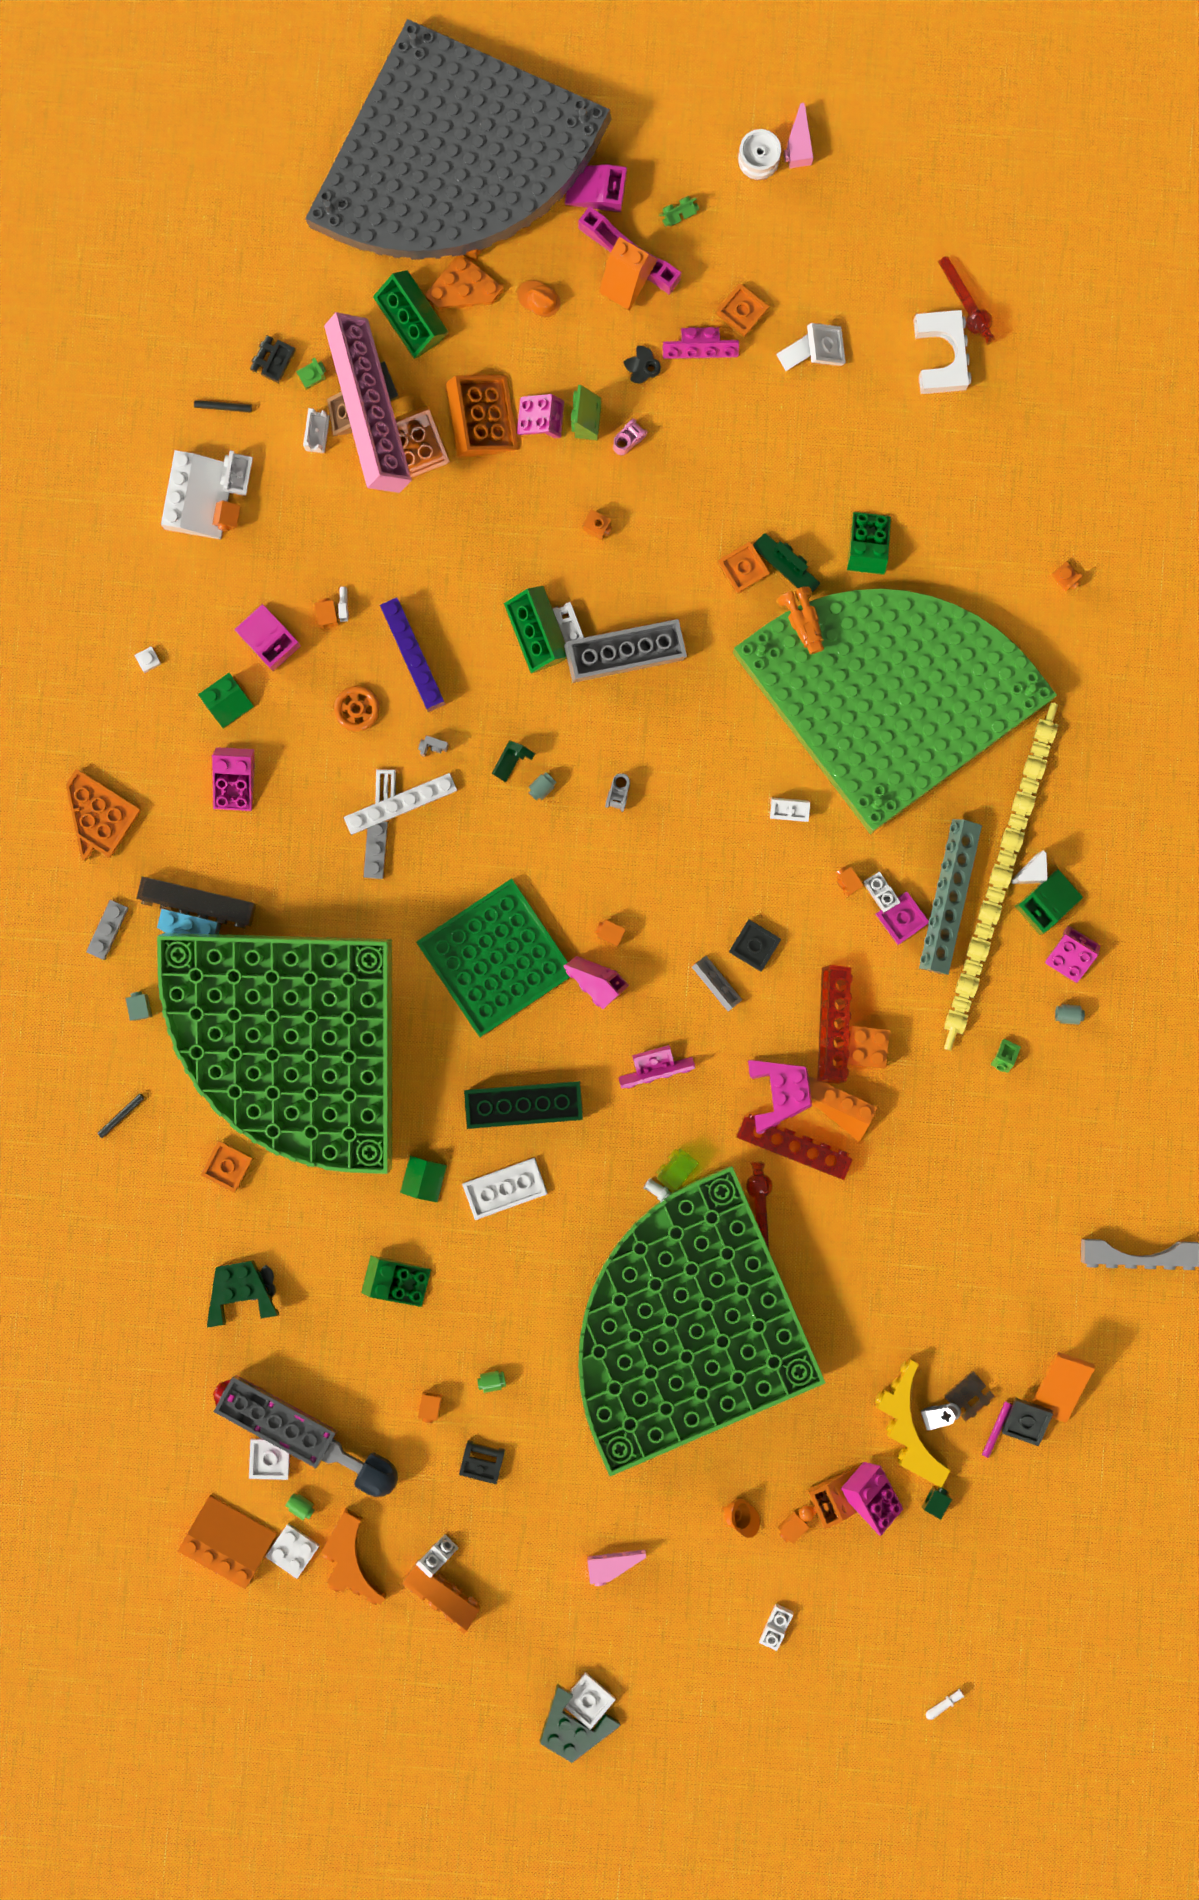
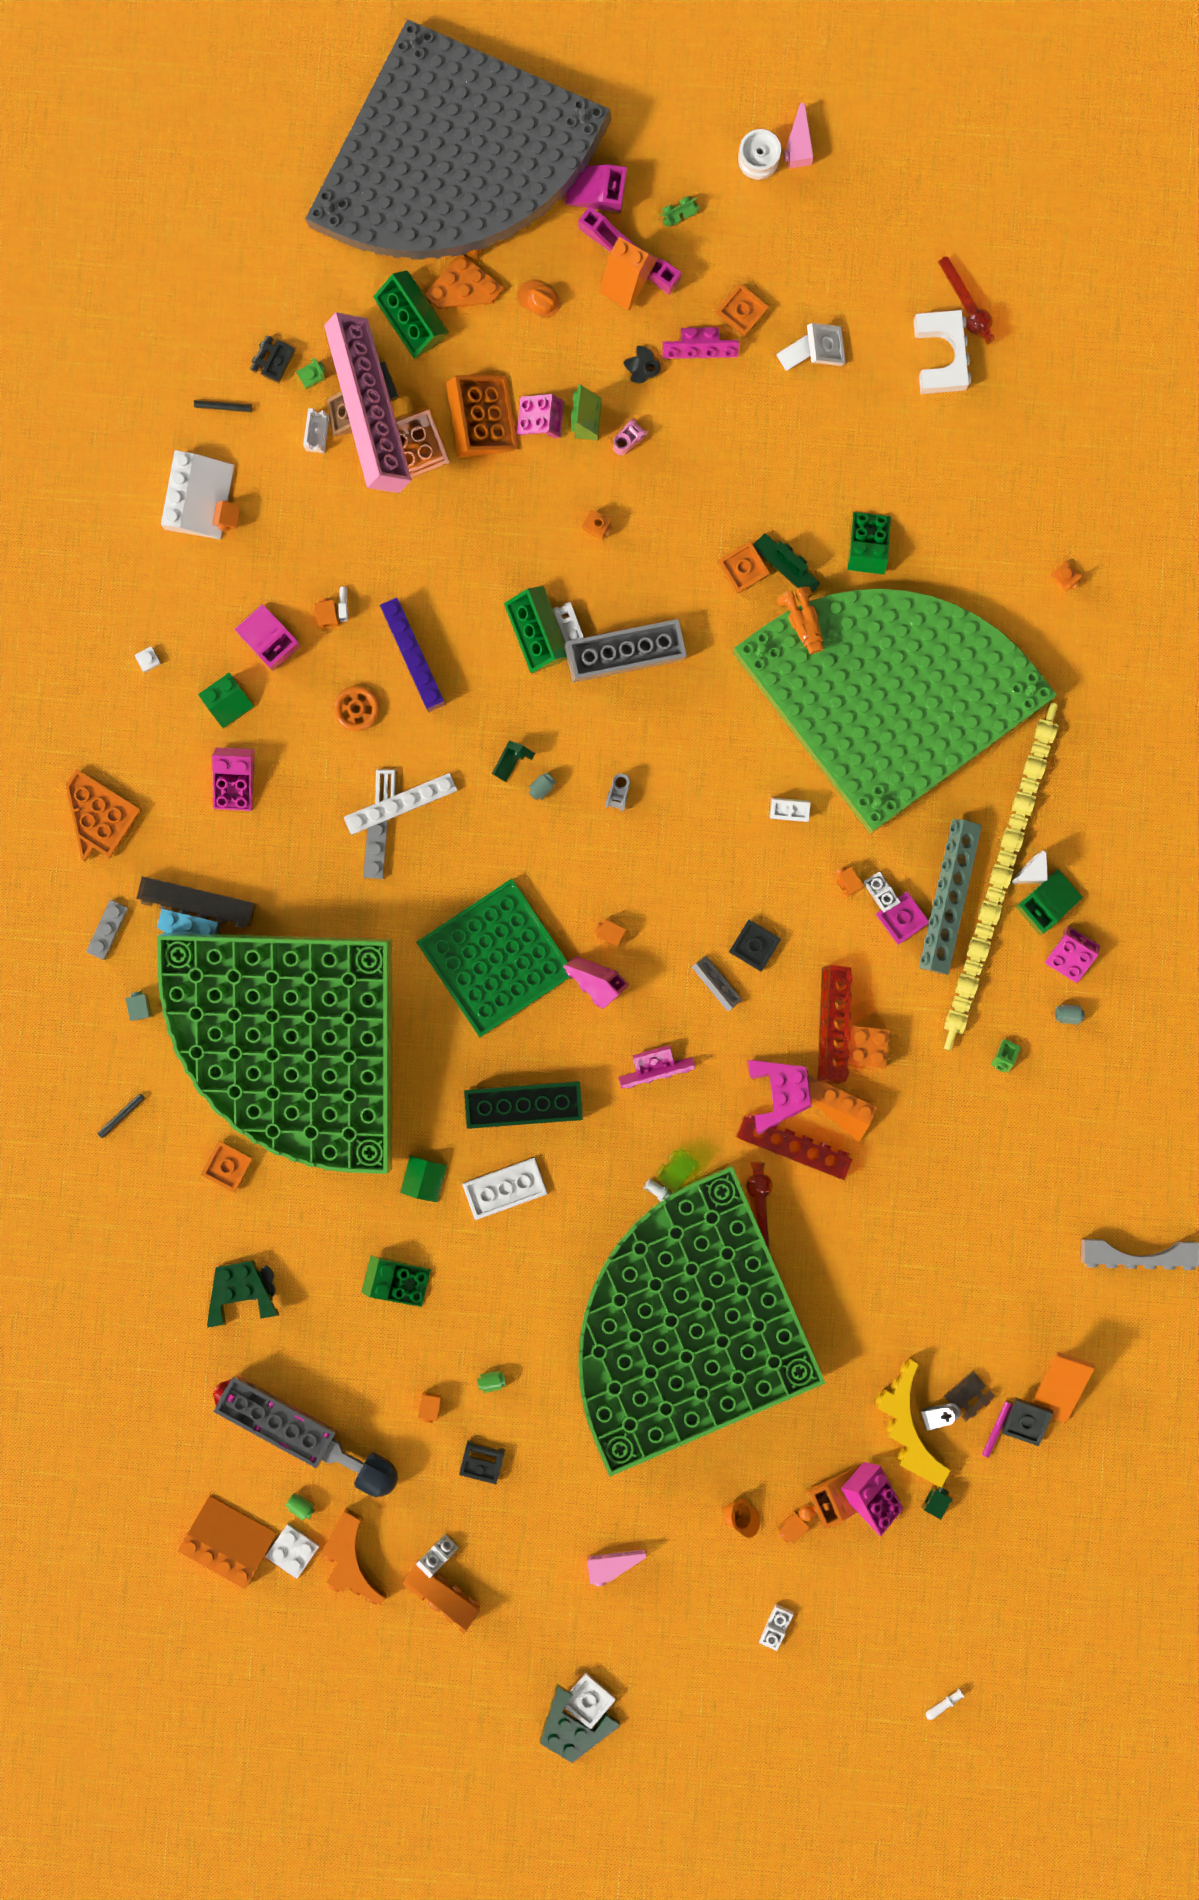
(236, 474): white bracket -> none
(267, 1461): white plate -> none
(435, 744): light grey bracket -> none

